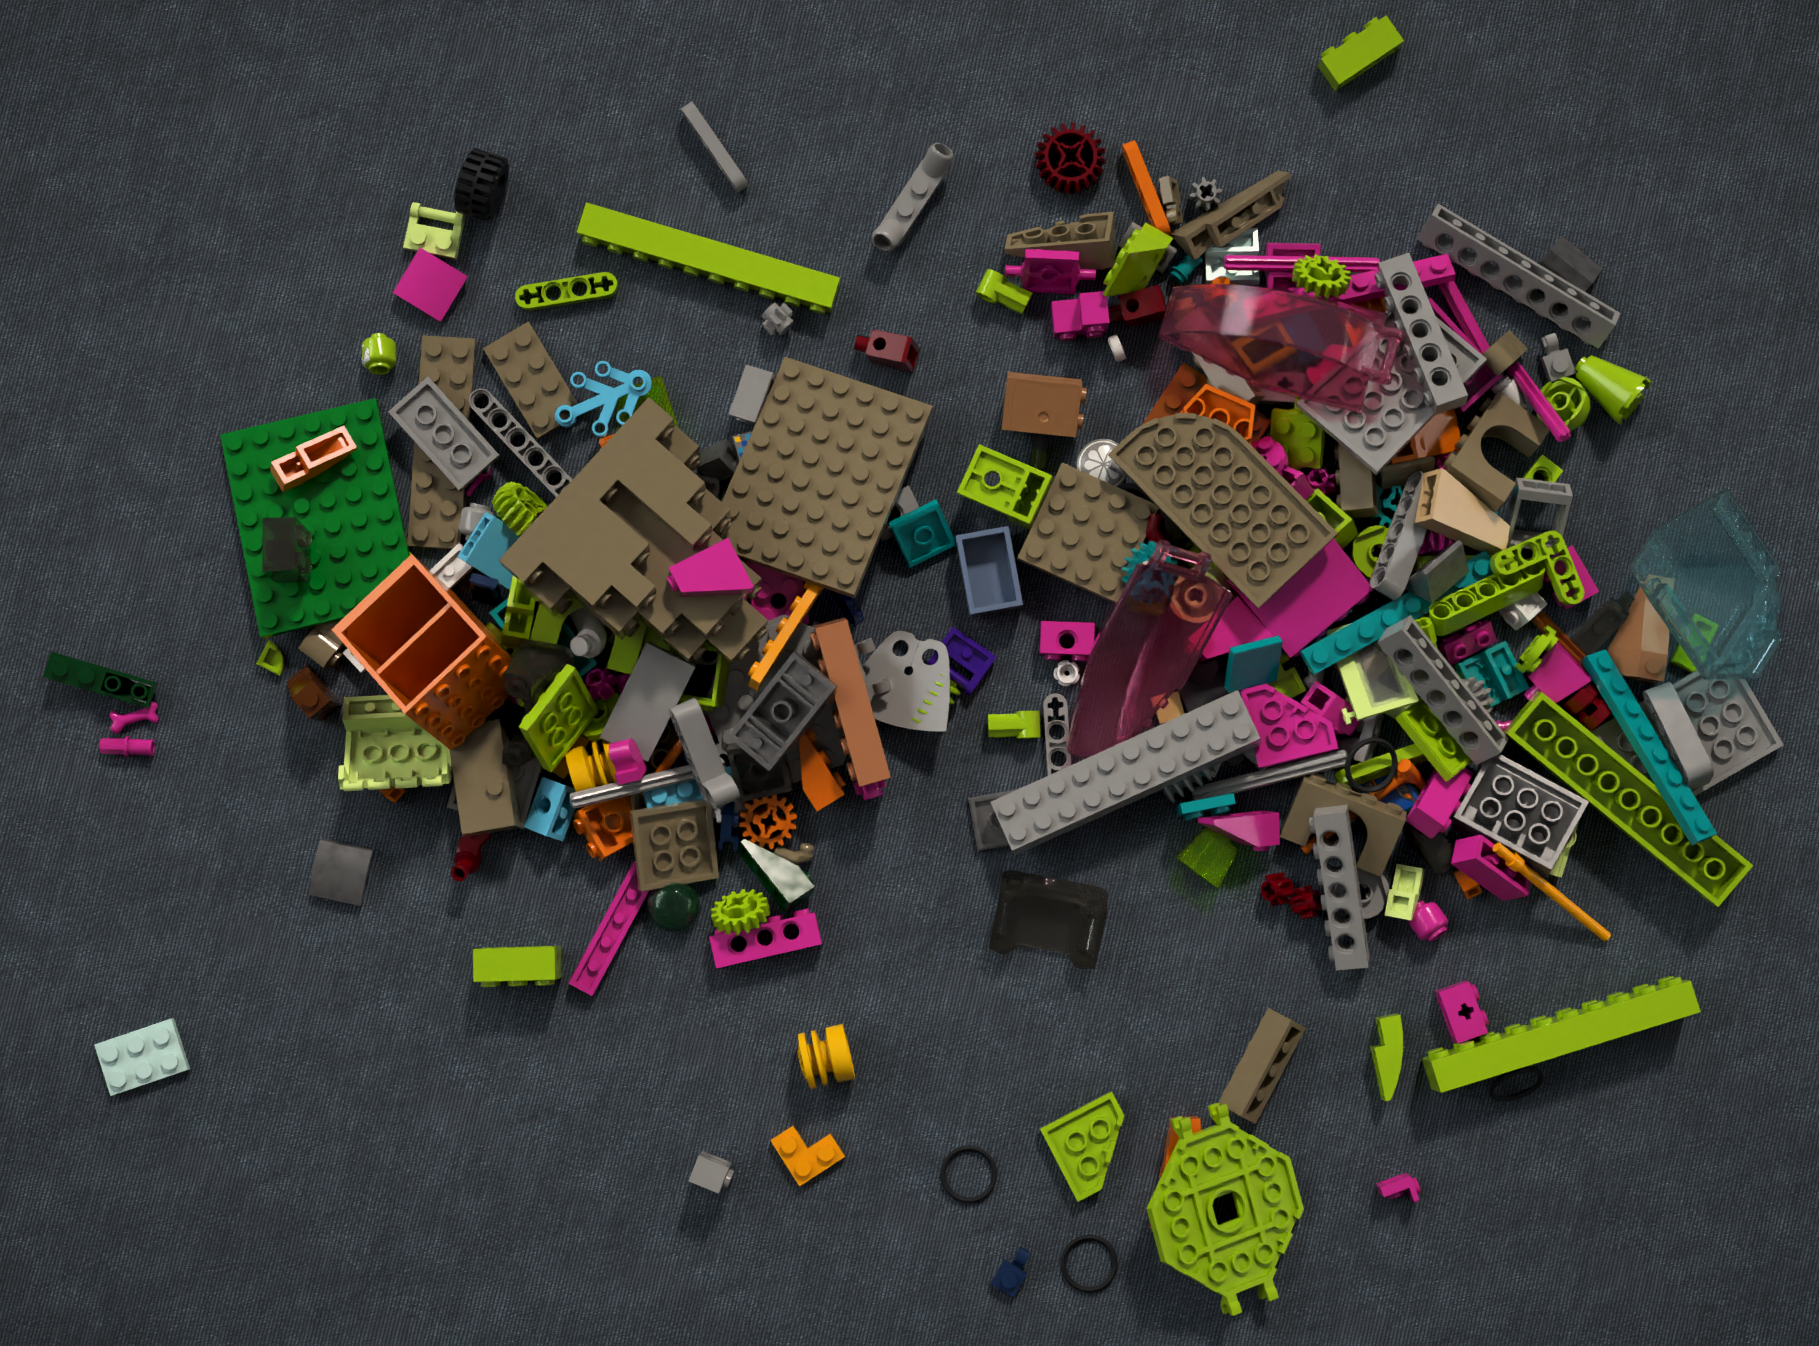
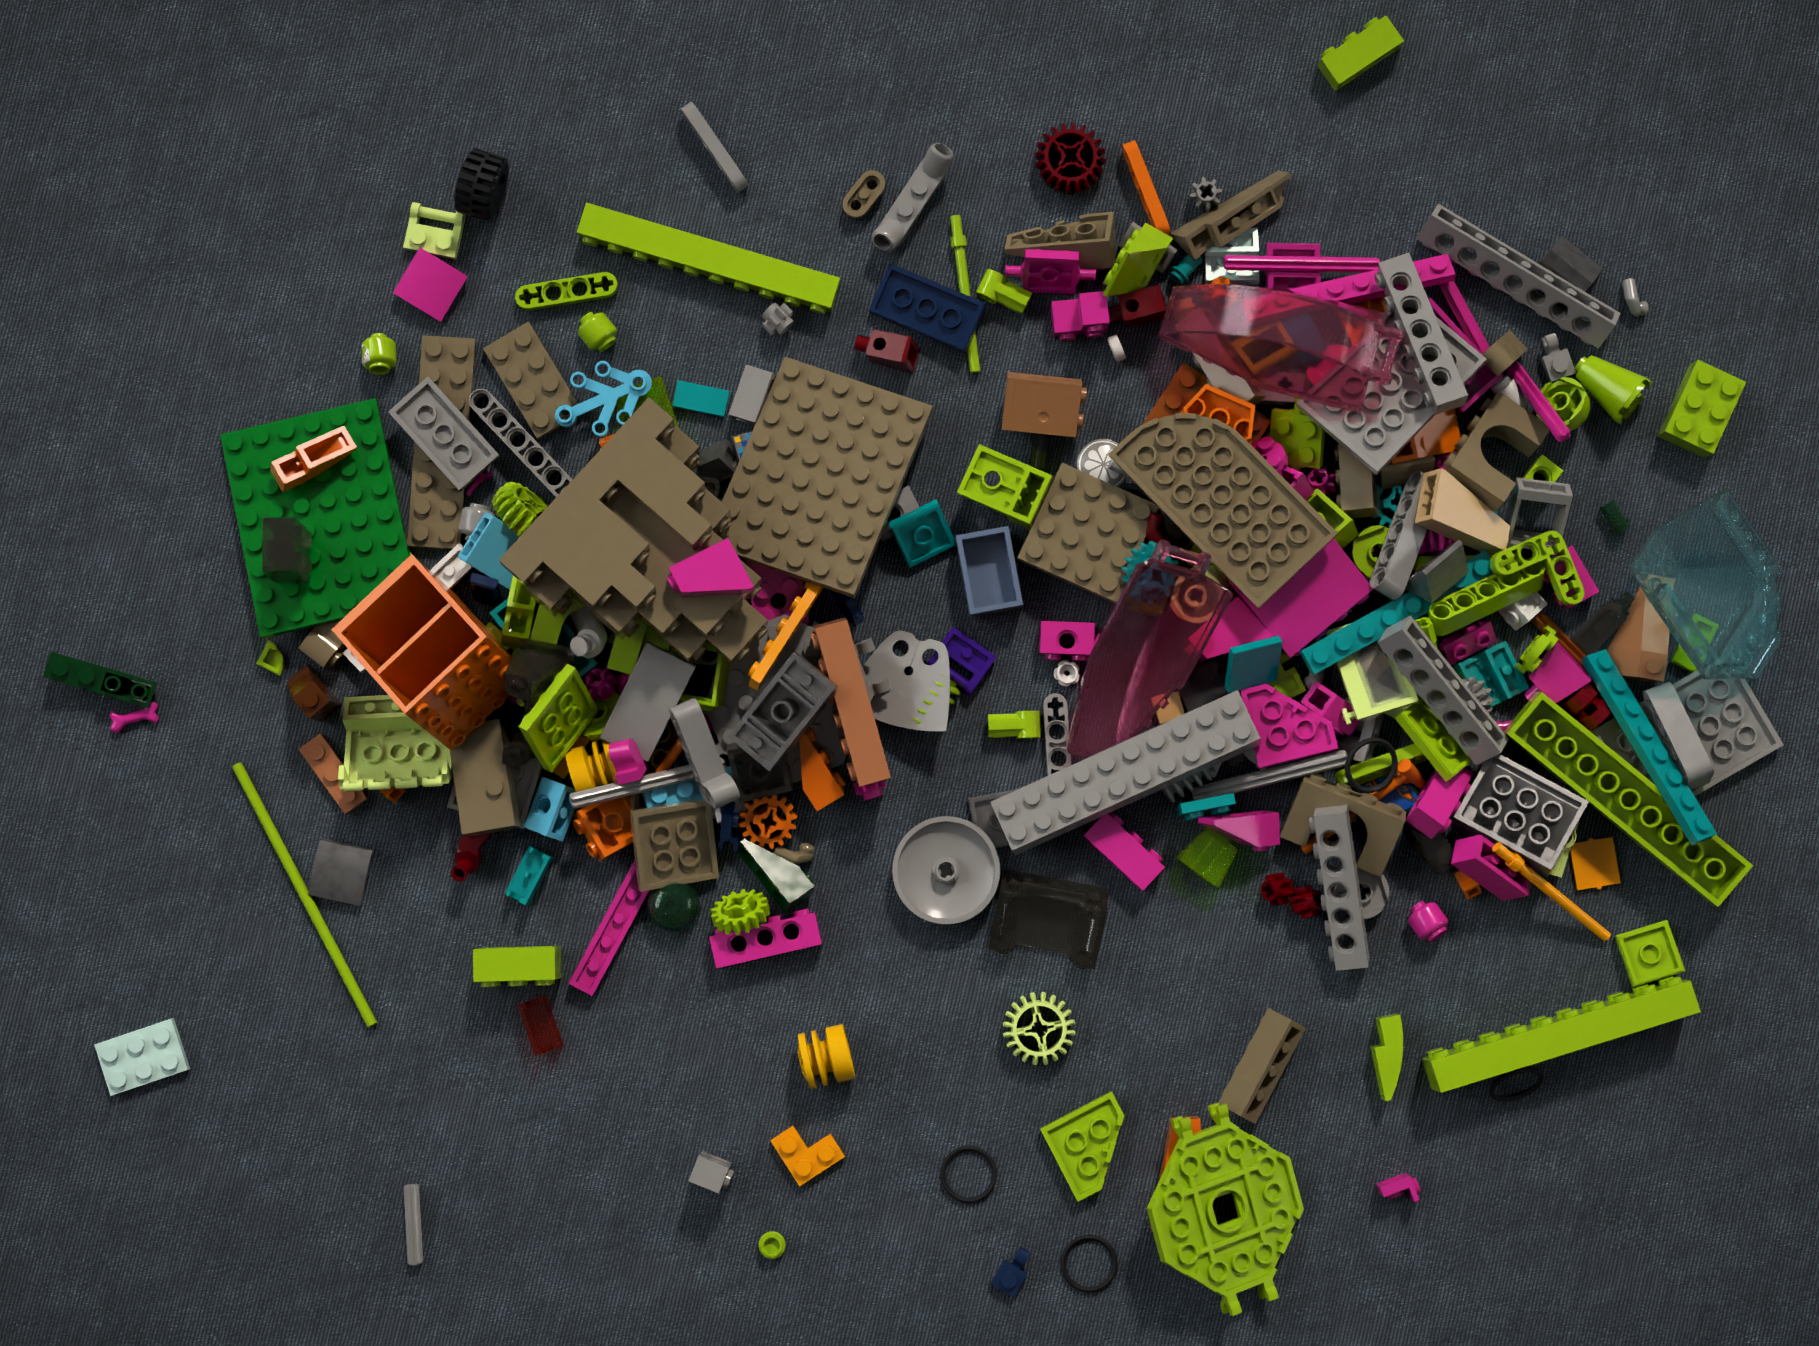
(127, 746): dark pink axle -> none
(303, 892): none -> lime piece
(326, 766): none -> nougat plate
(413, 1224): none -> light grey axle
(529, 875): none -> teal hinge
(540, 1025): none -> clear red hinge
(597, 331): none -> lime head
(701, 398): none -> teal tile
(772, 1244): none -> lime plate
(863, 195): none -> dark tan plate
(927, 308): none -> dark blue tile
(946, 870): none -> light grey dish
(958, 243): none -> lime bar
(1016, 1032): none -> yellowish green gear
(1124, 850): none -> dark pink brick
(1170, 196): dark tan plate -> none
(1321, 276): lime gear -> none
(1404, 892): yellowish green slope -> none
(1450, 1002): dark pink brick -> none
(1594, 863): none -> light orange piece
(1615, 517): none -> clear green pin
(1631, 296): none -> light grey arm
(1649, 953): none -> lime plate
(1701, 409): none -> lime brick

